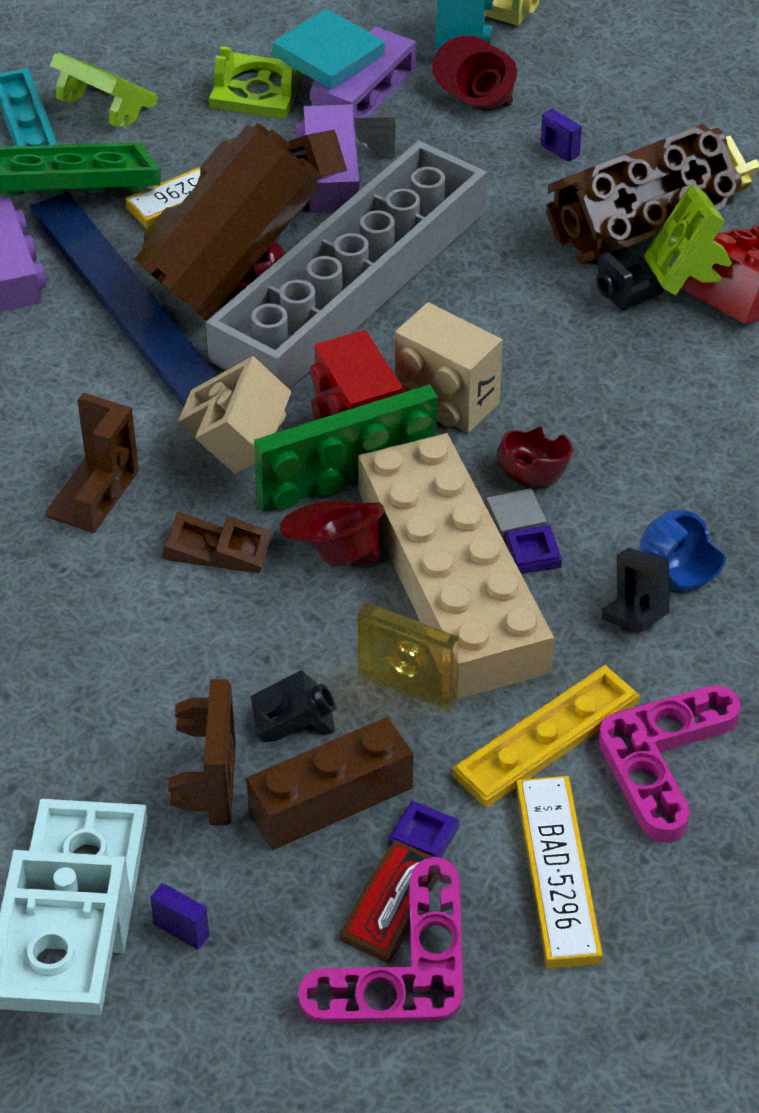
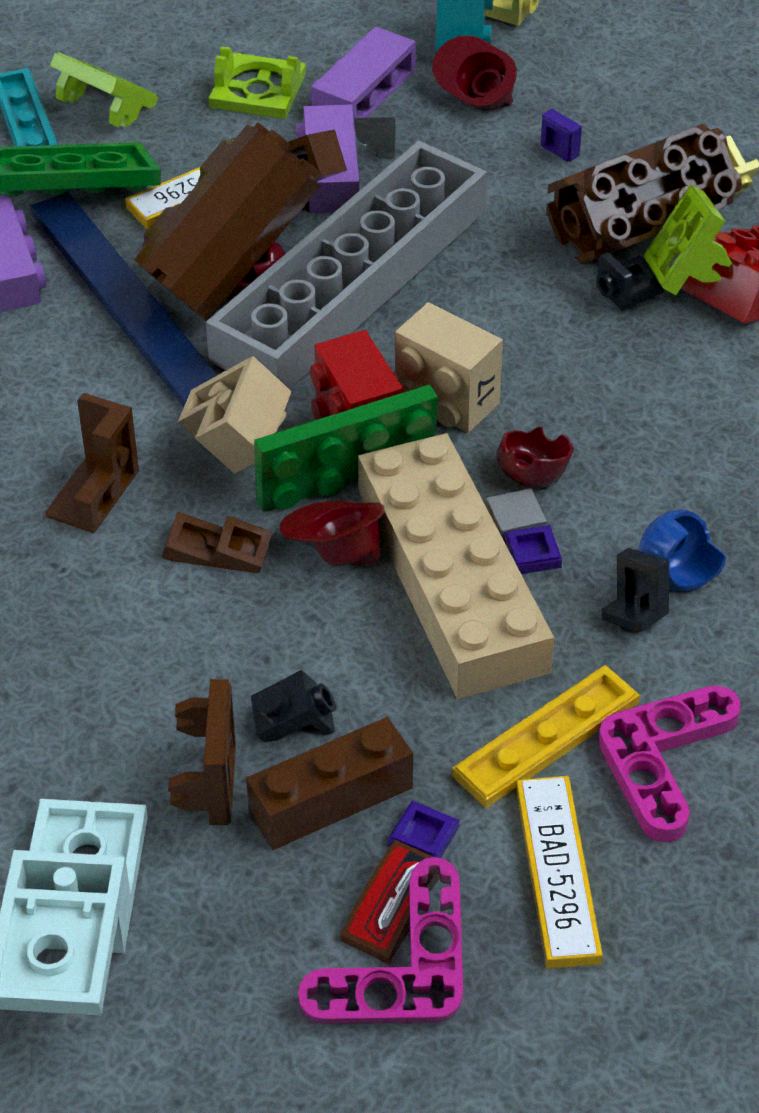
(180, 916): dark purple tile -> none
(328, 48): teal tile -> none
(407, 656): clear yellow tile -> none

